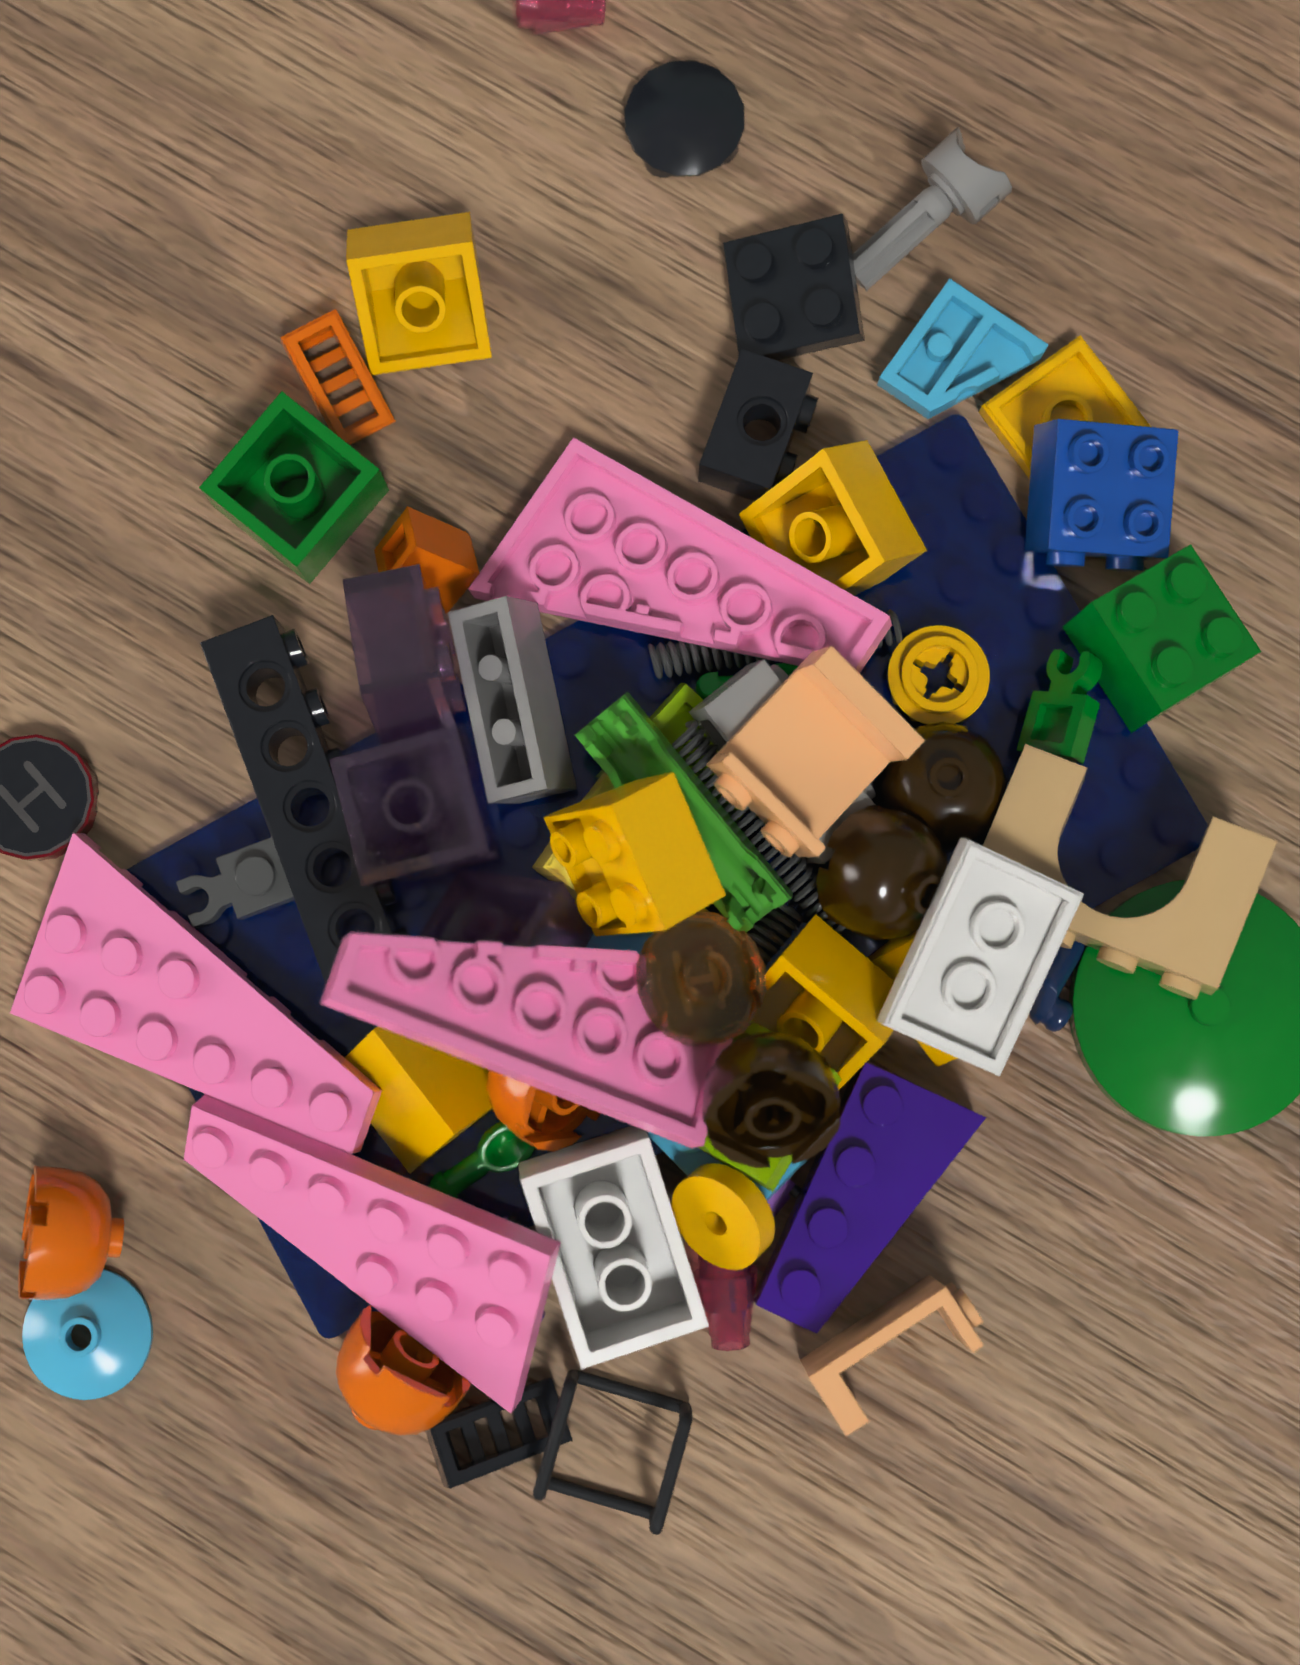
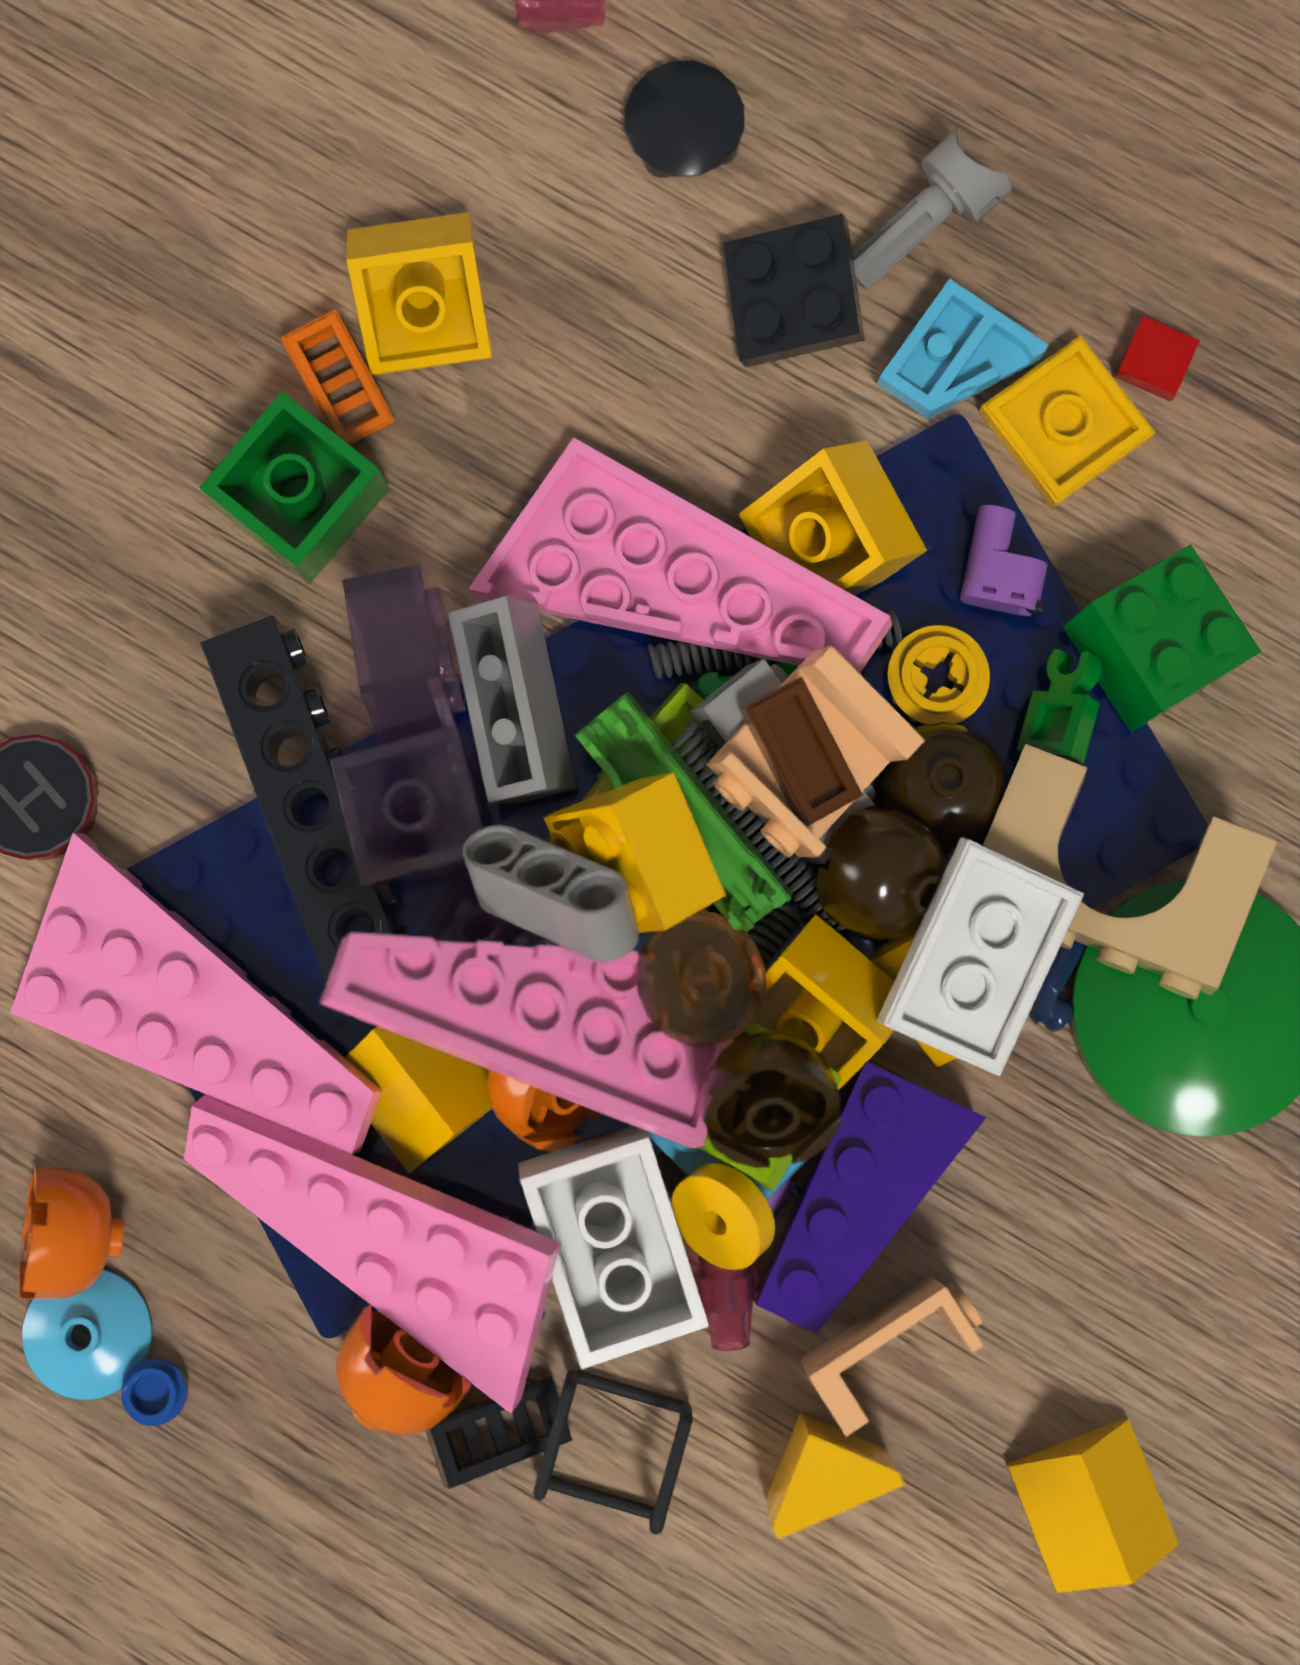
(154, 1391): none -> blue plate
(248, 881): dark grey plate -> none
(439, 548): orange panel -> none
(496, 1152): green piece -> none
(551, 892): none -> light grey beam
(757, 391): black brick -> none
(801, 752): none -> reddish brown tile
(826, 1476): none -> yellow slope
(995, 576): none -> medium lavender piece
(1094, 1509): none -> yellow slope
(1101, 493): blue brick -> none
(1157, 358): none -> red tile

